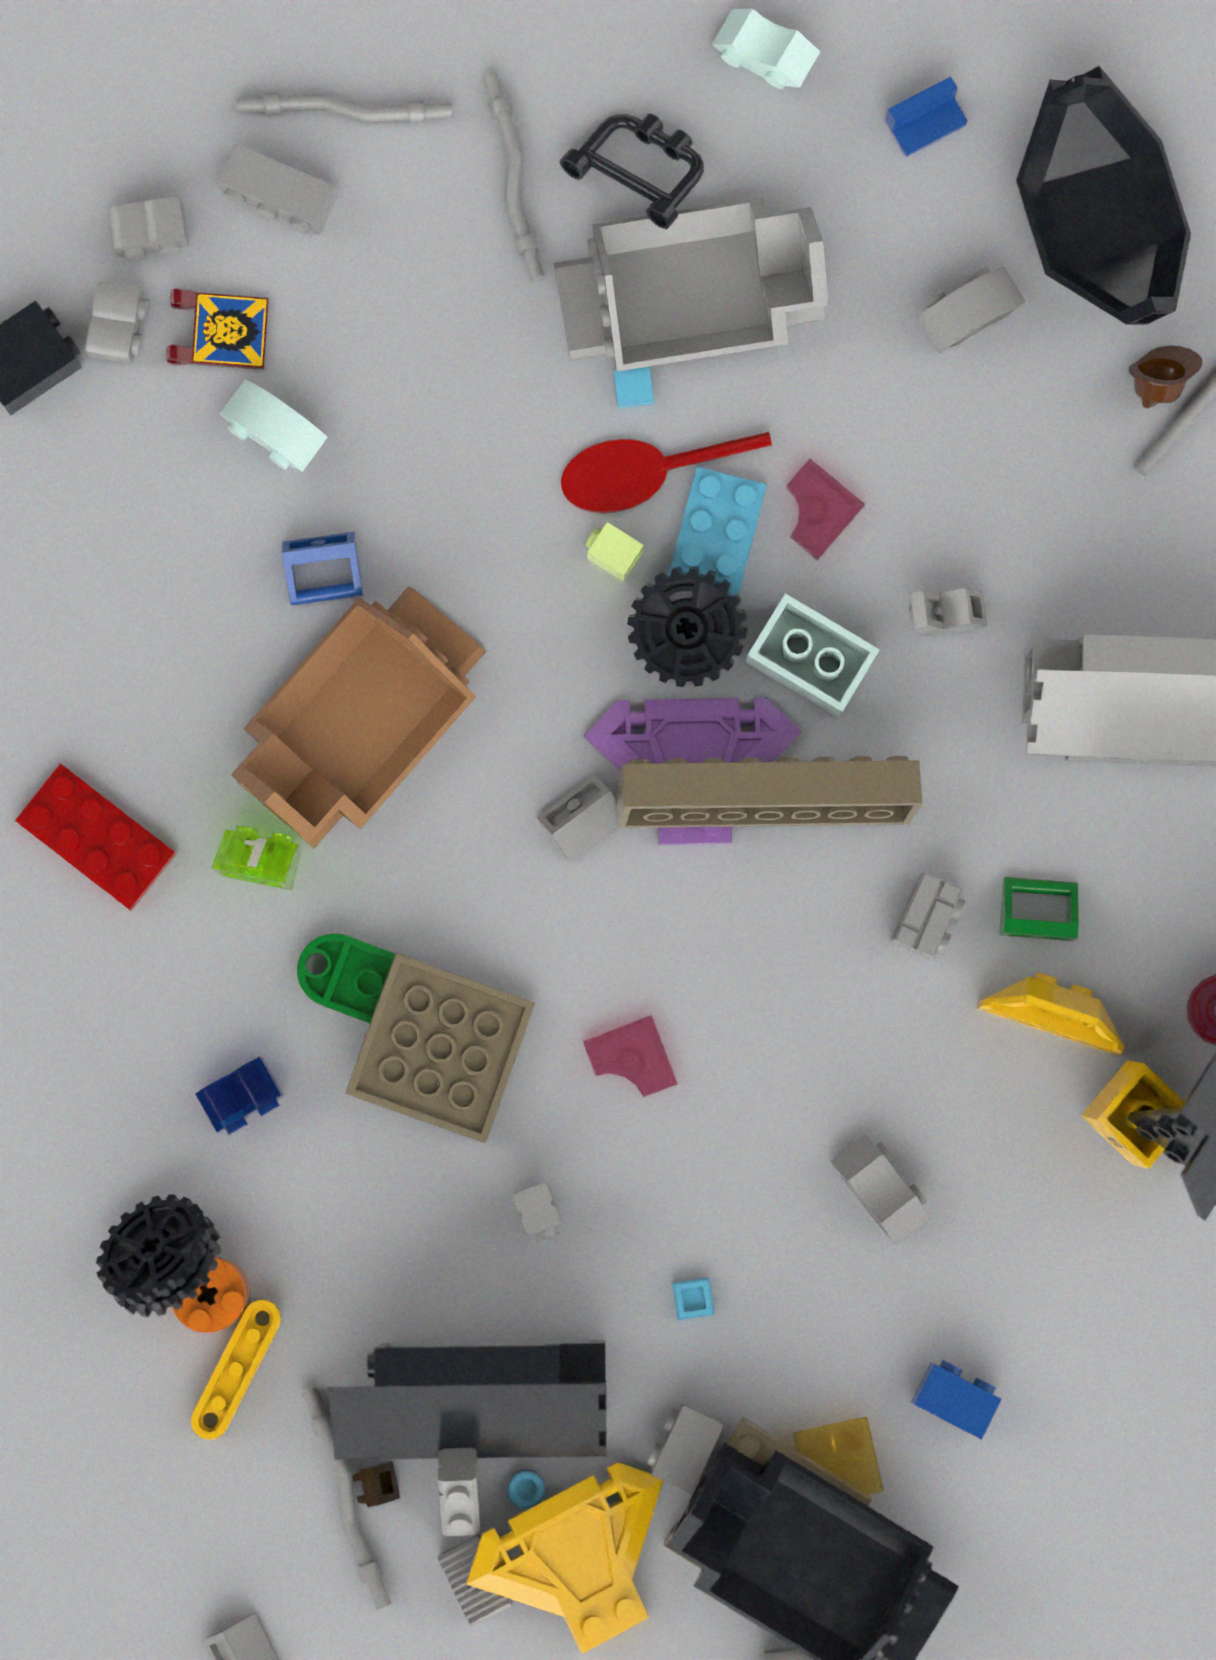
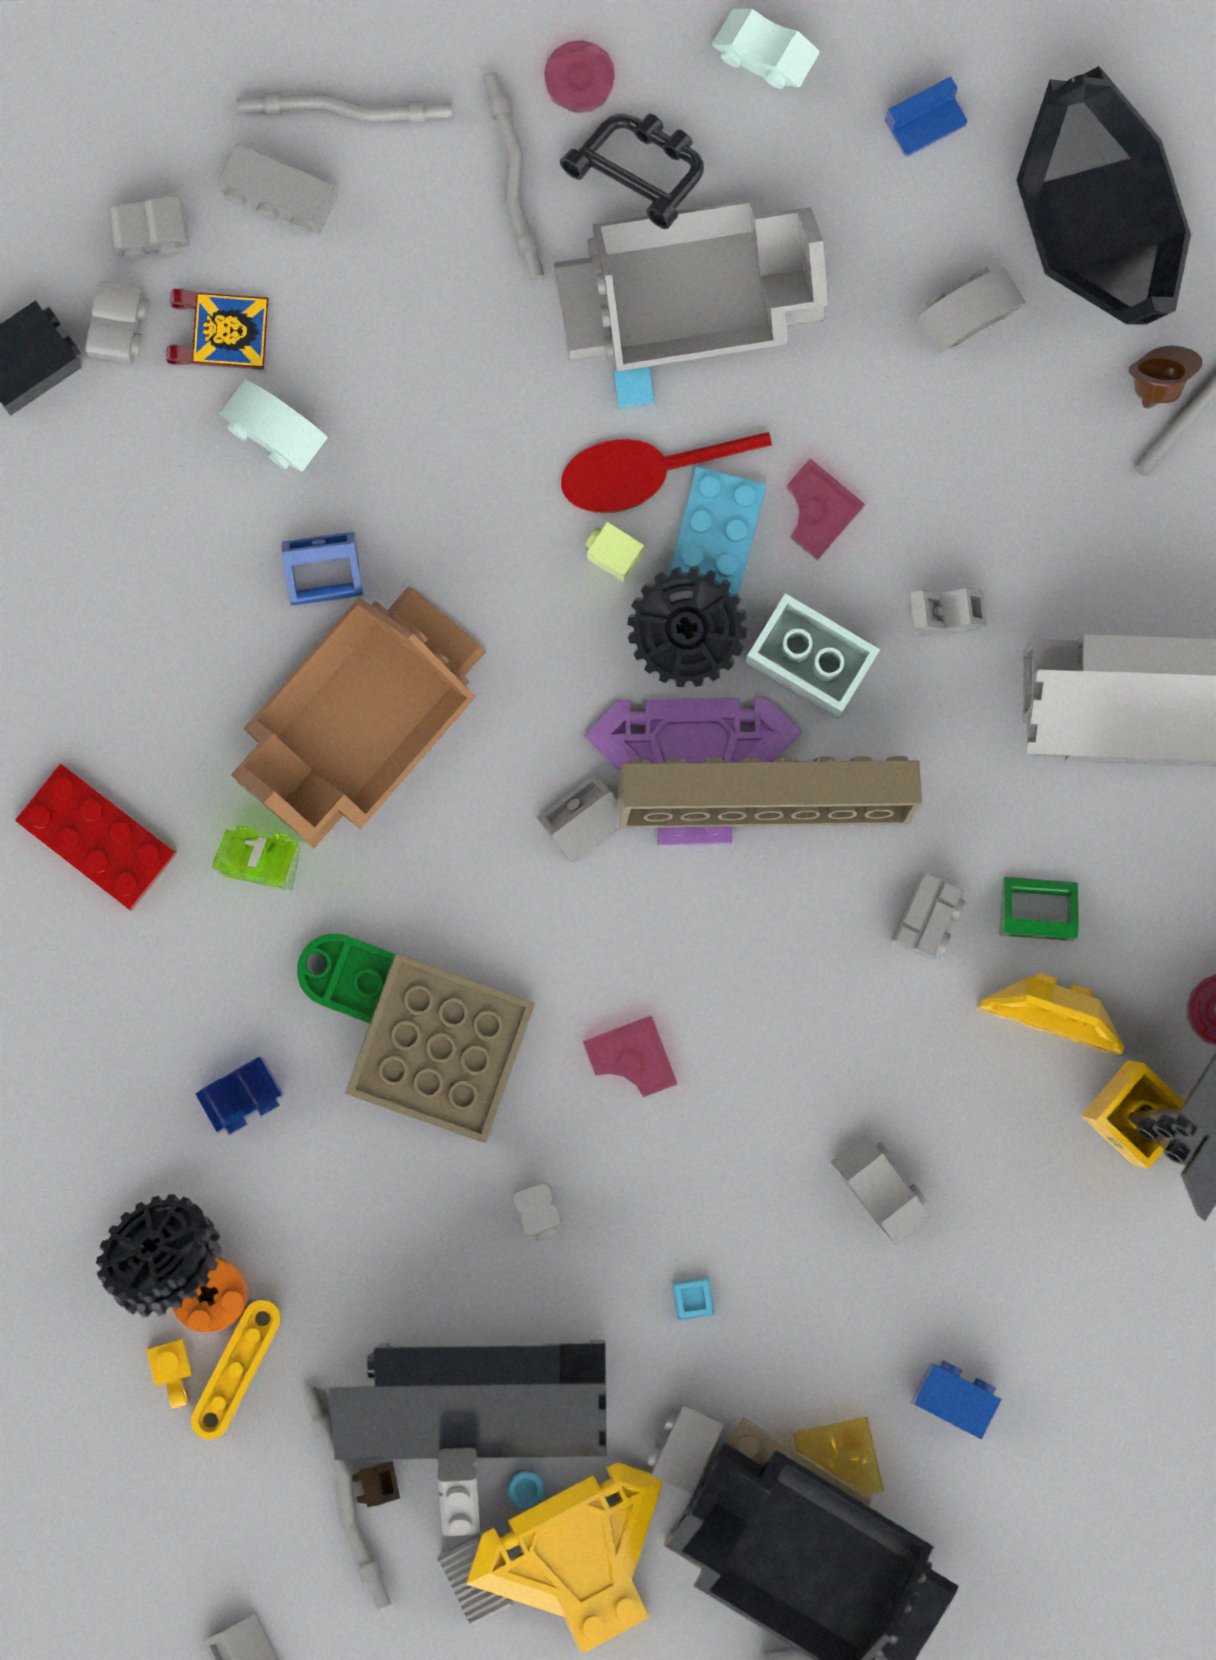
(169, 1366): none -> yellow plate
(579, 76): none -> clear pink tile

